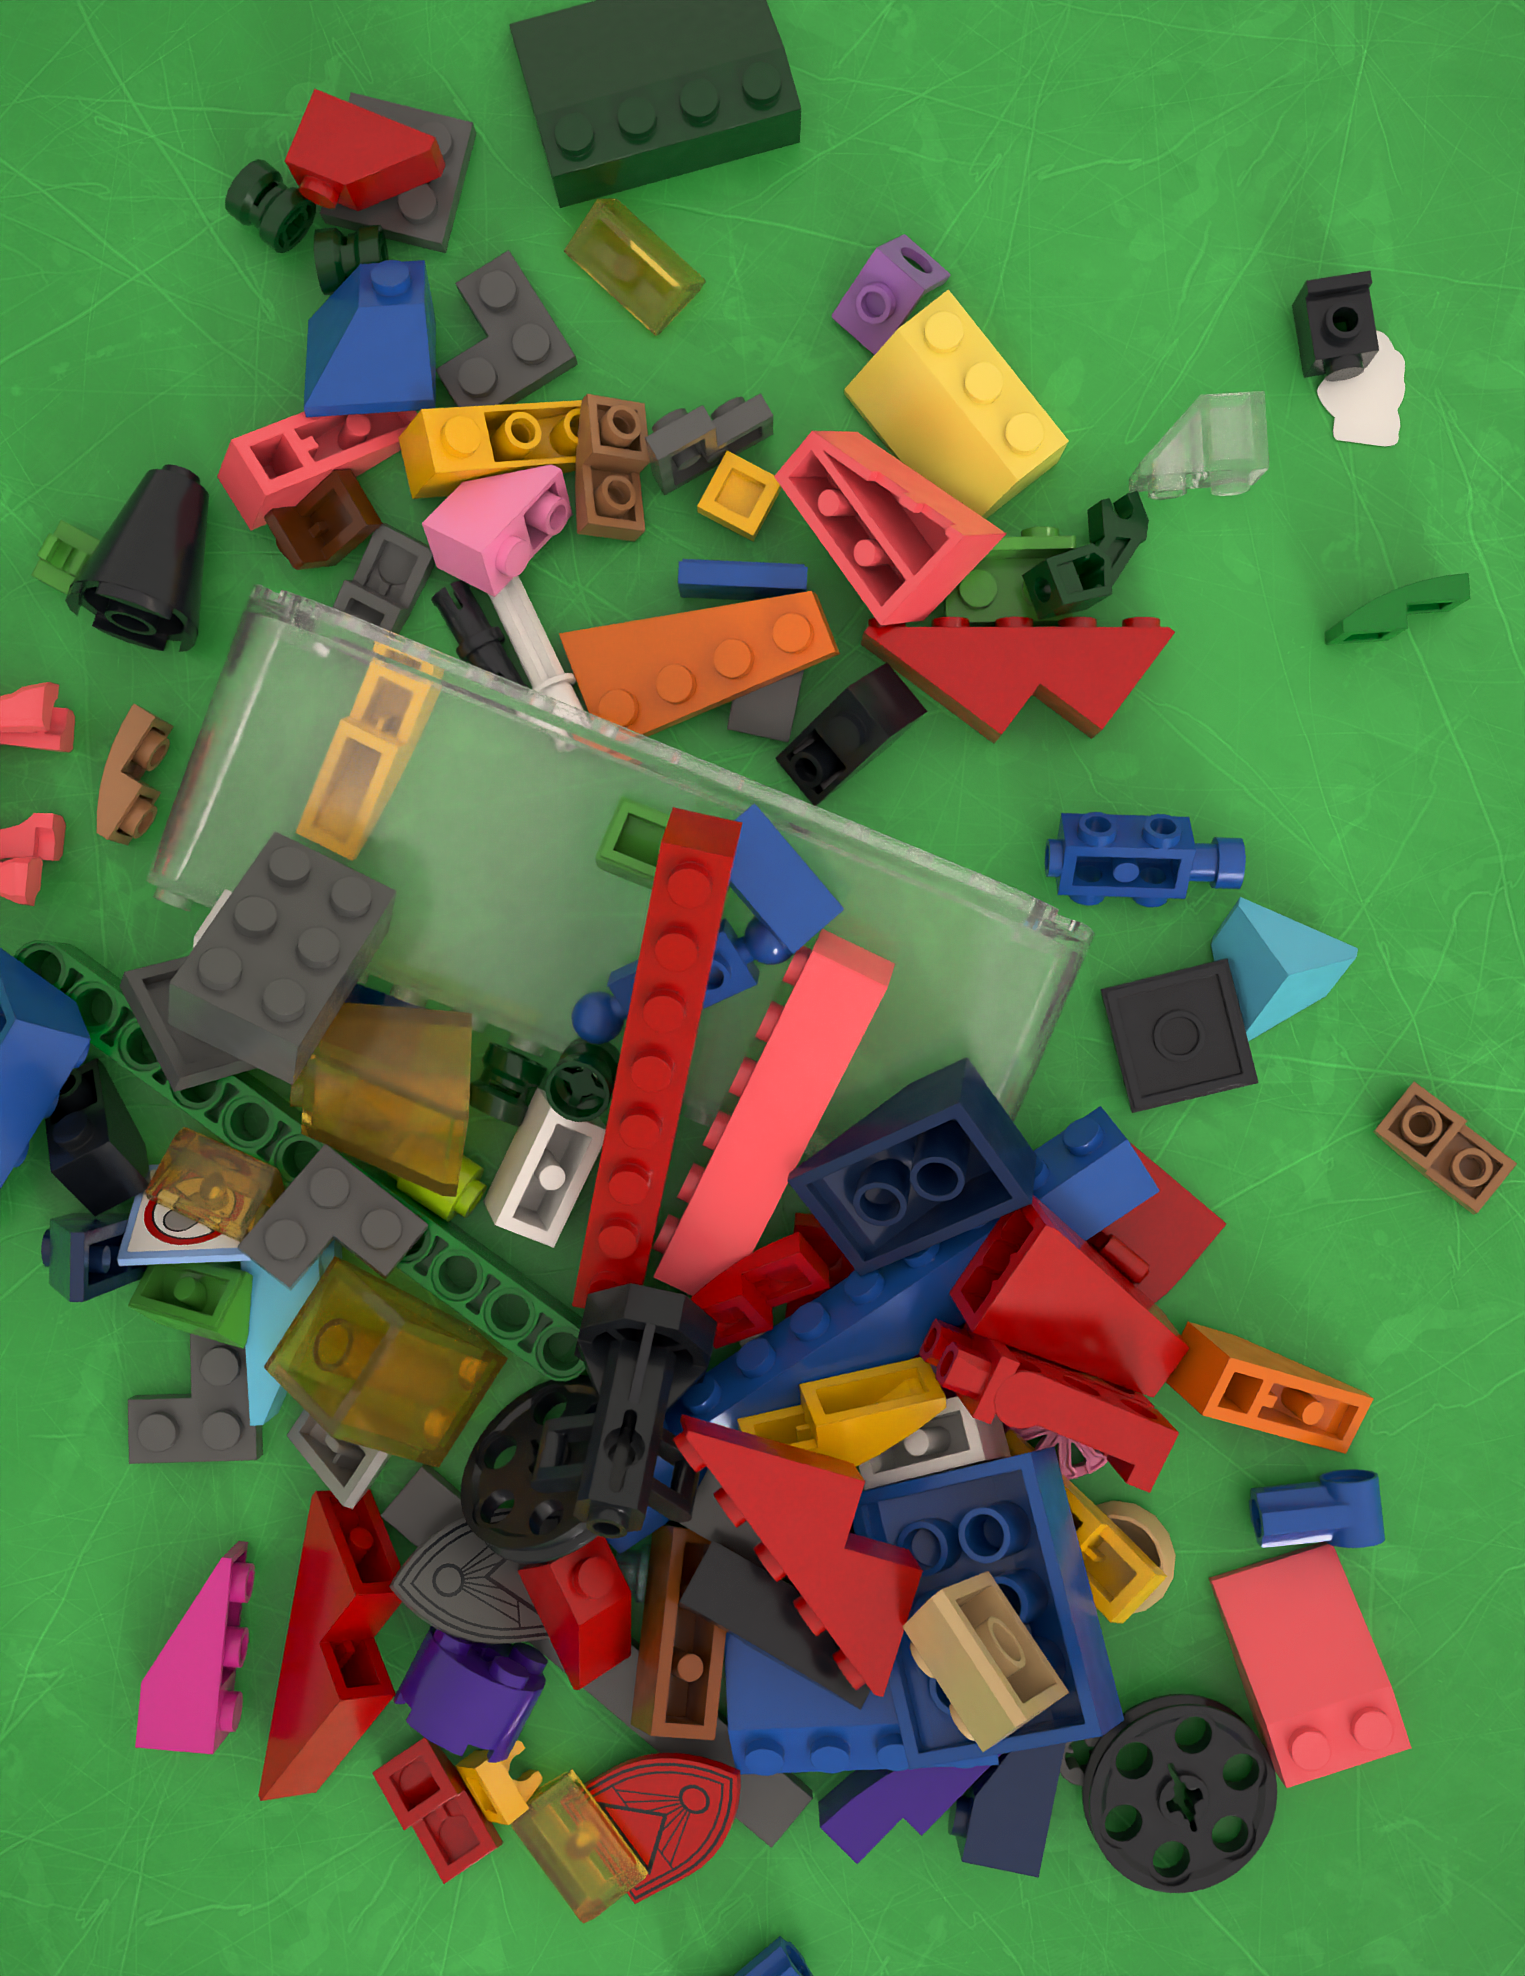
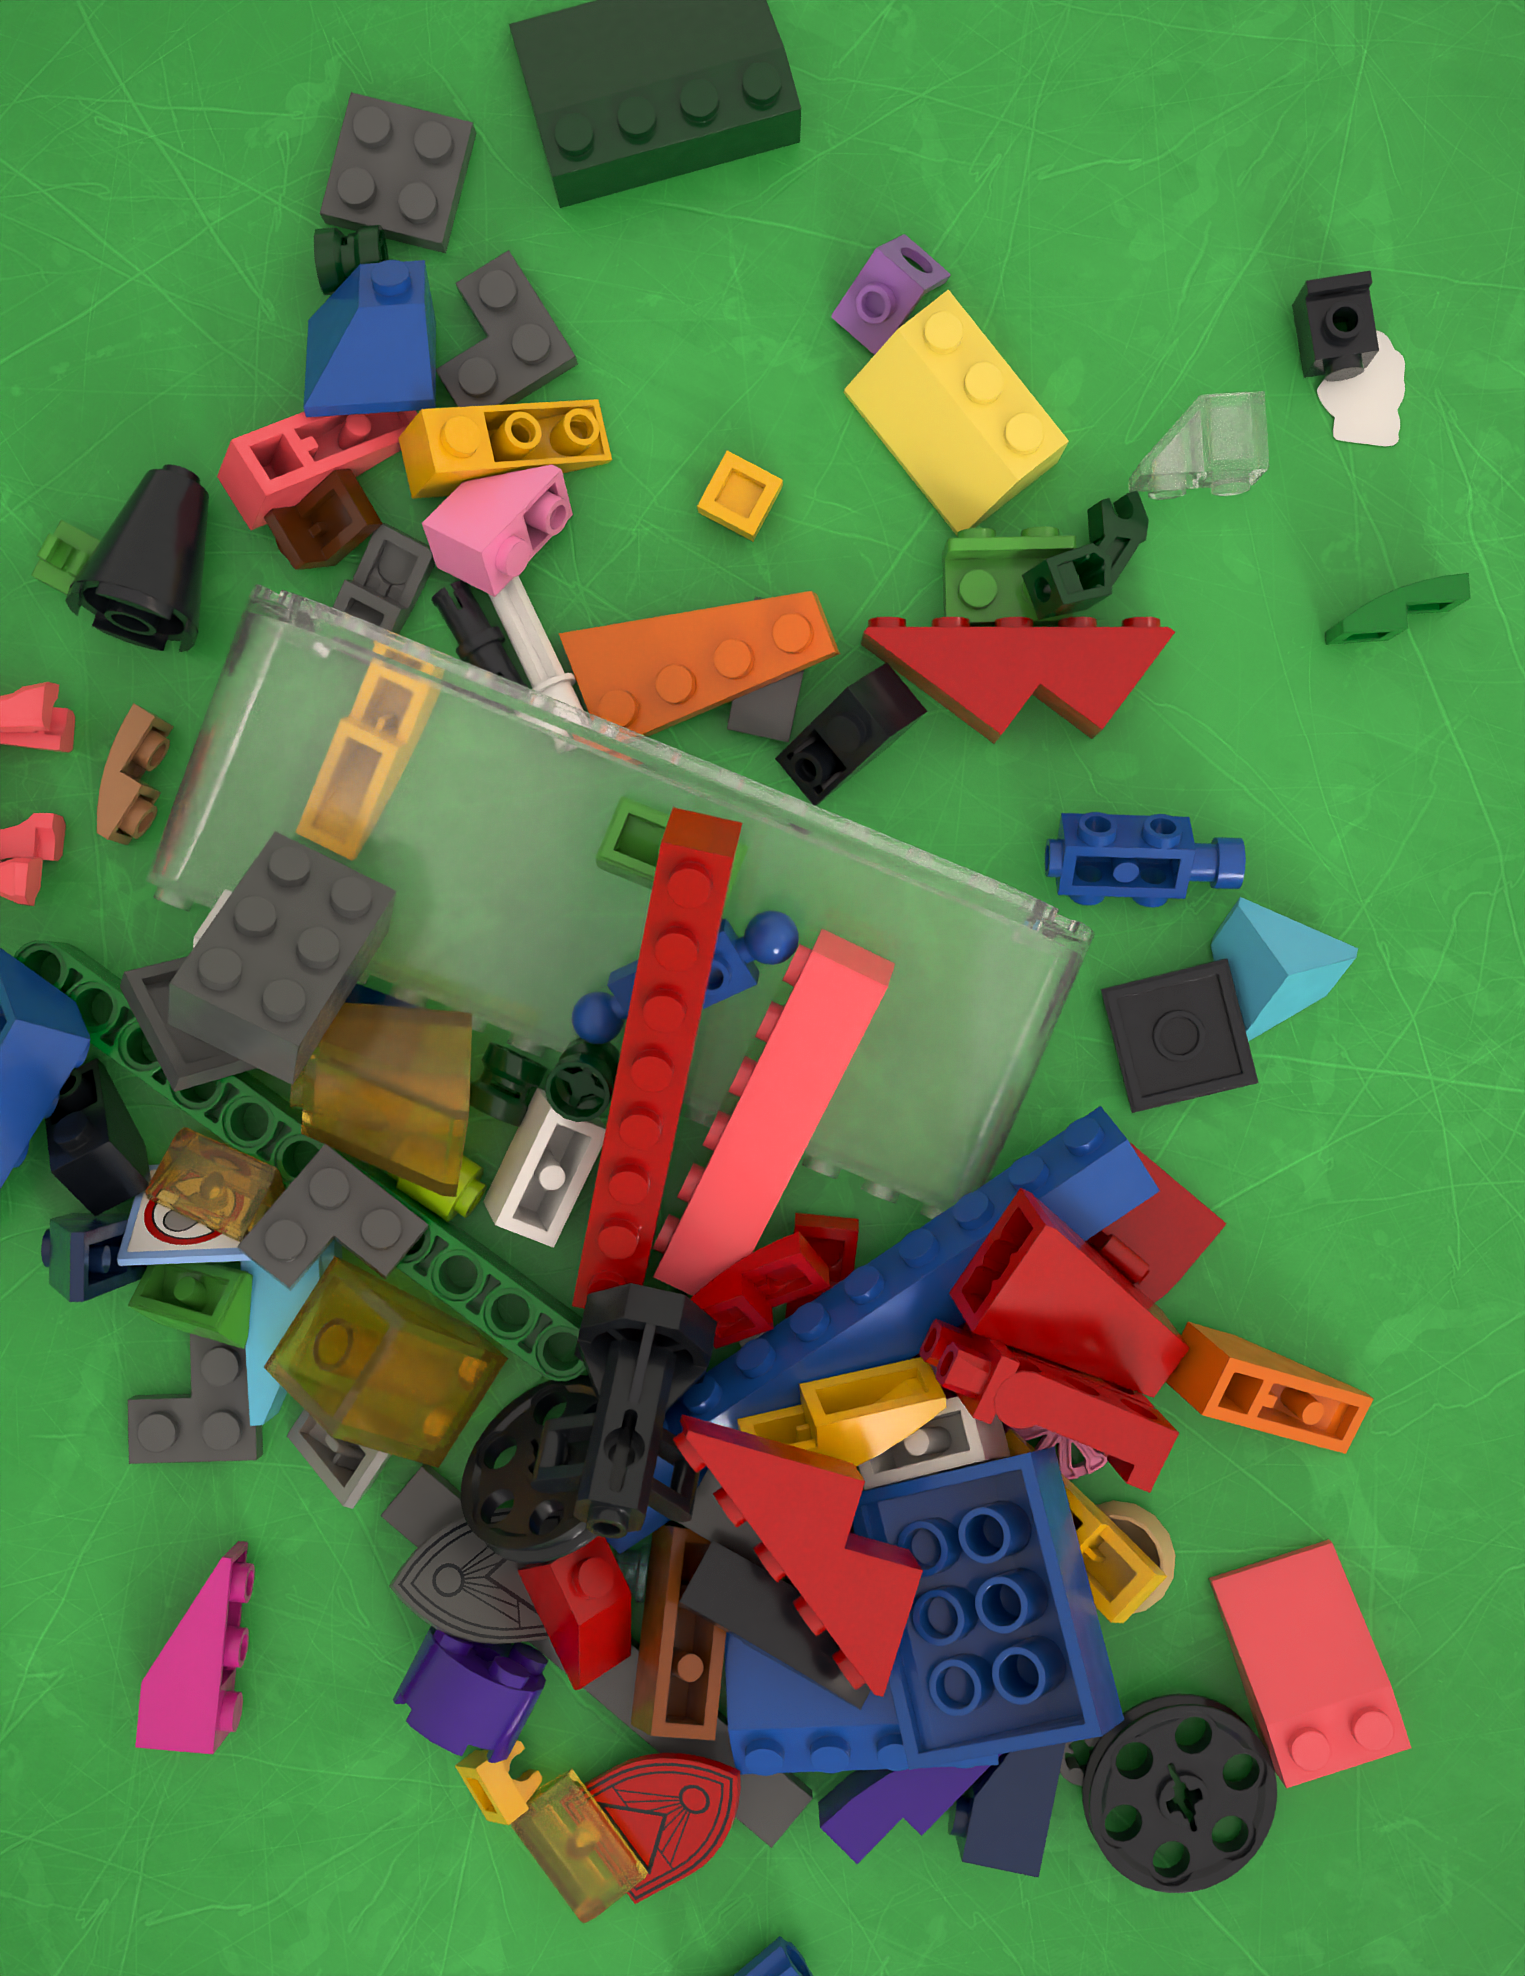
(264, 201): dark green wheel -> none
(331, 1664): red slope -> none
(358, 155): red slope -> none
(439, 1807): red slope -> none
(609, 467): medium nougat slope -> none
(633, 264): clear yellow slope -> none
(692, 443): dark grey plate -> none
(739, 579): blue tile -> none
(779, 884): blue tile -> none
(884, 524): coral wedge -> none
(918, 1170): dark blue slope -> none
(982, 1660): tan slope -> none
(1337, 1509): blue piece -> none
(1444, 1148): medium nougat slope -> none

